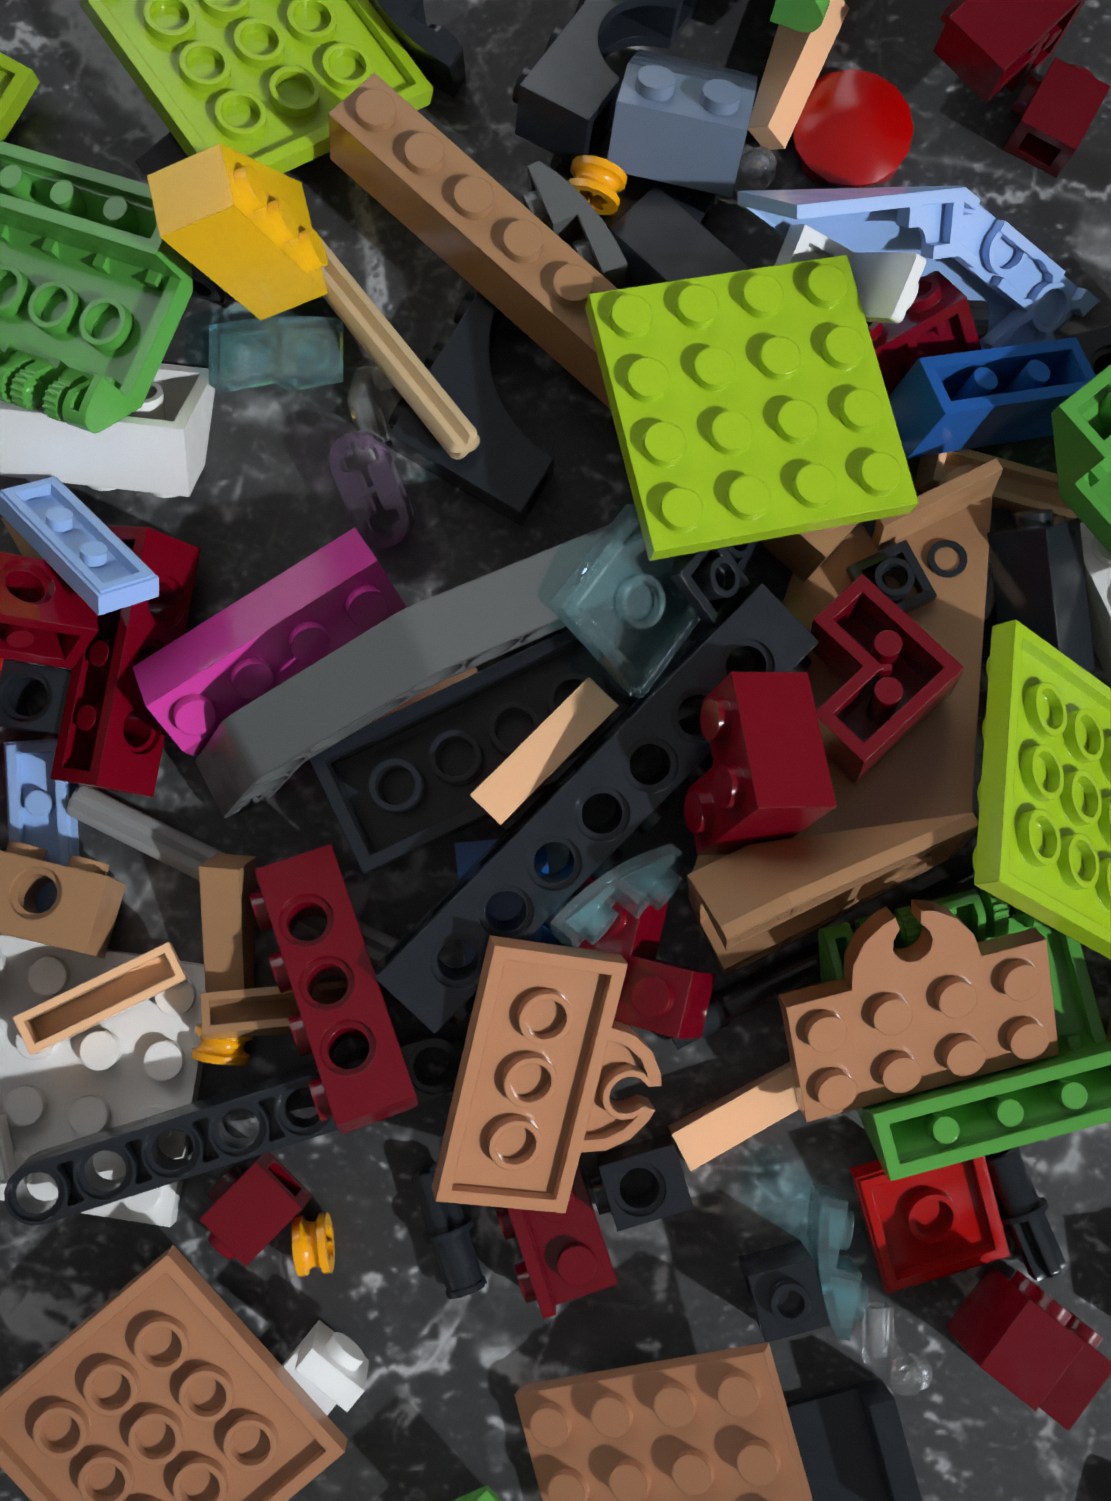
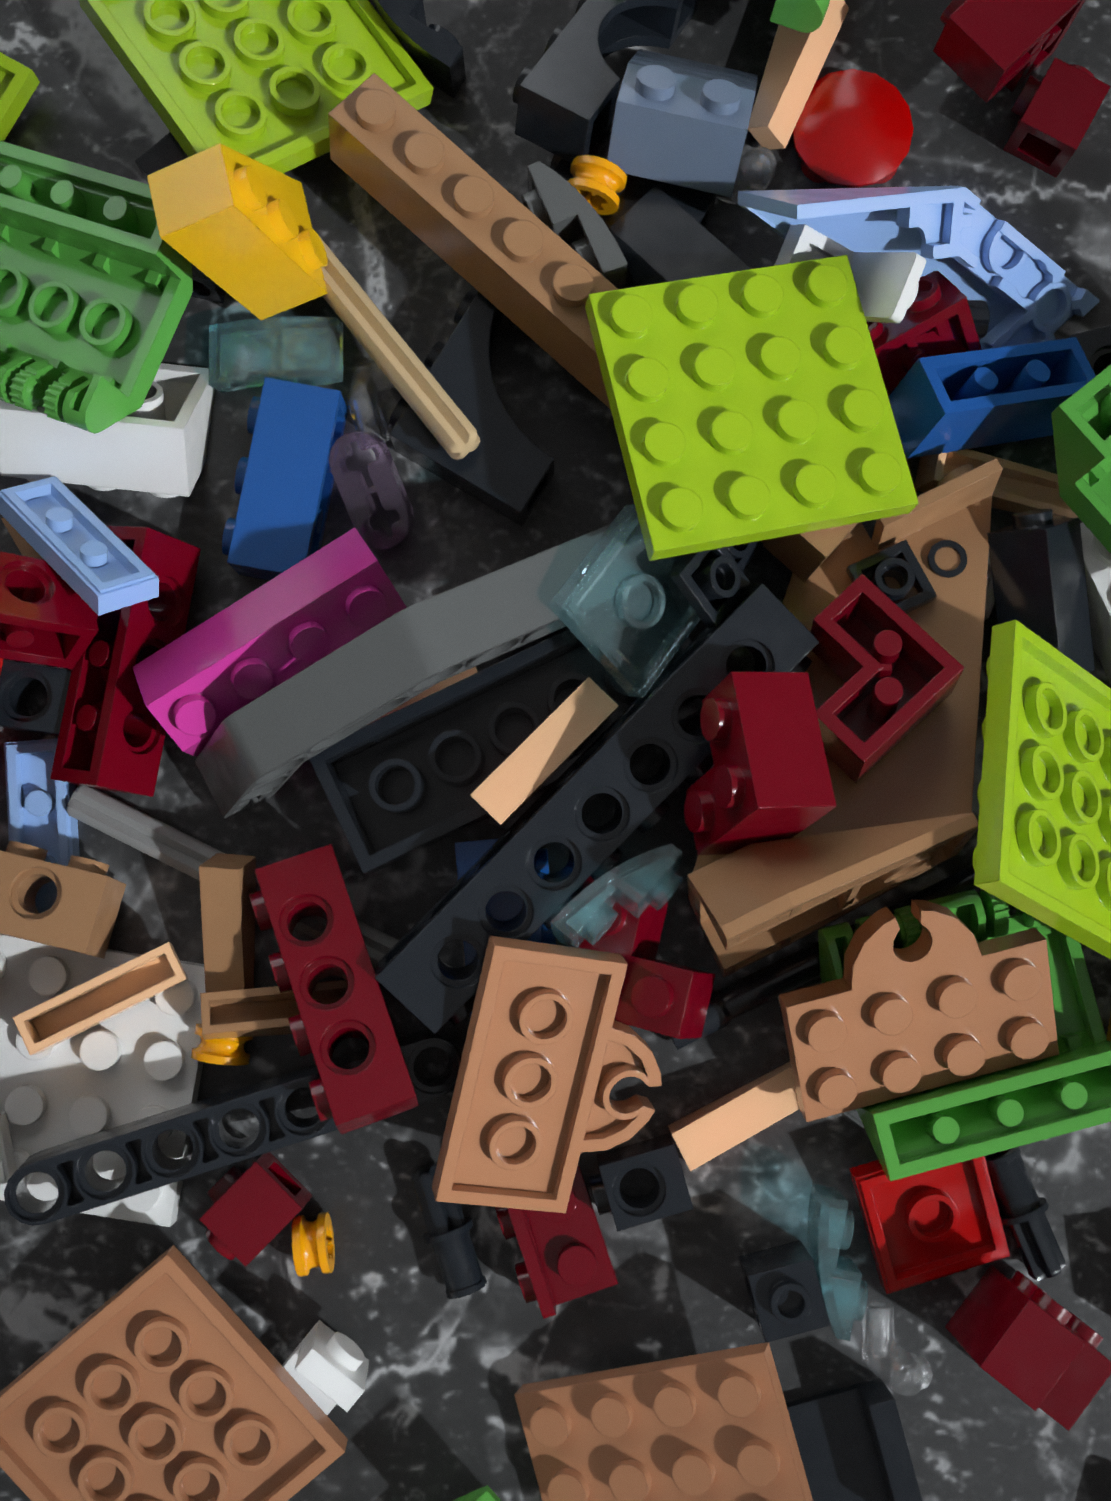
(284, 479): none -> blue brick

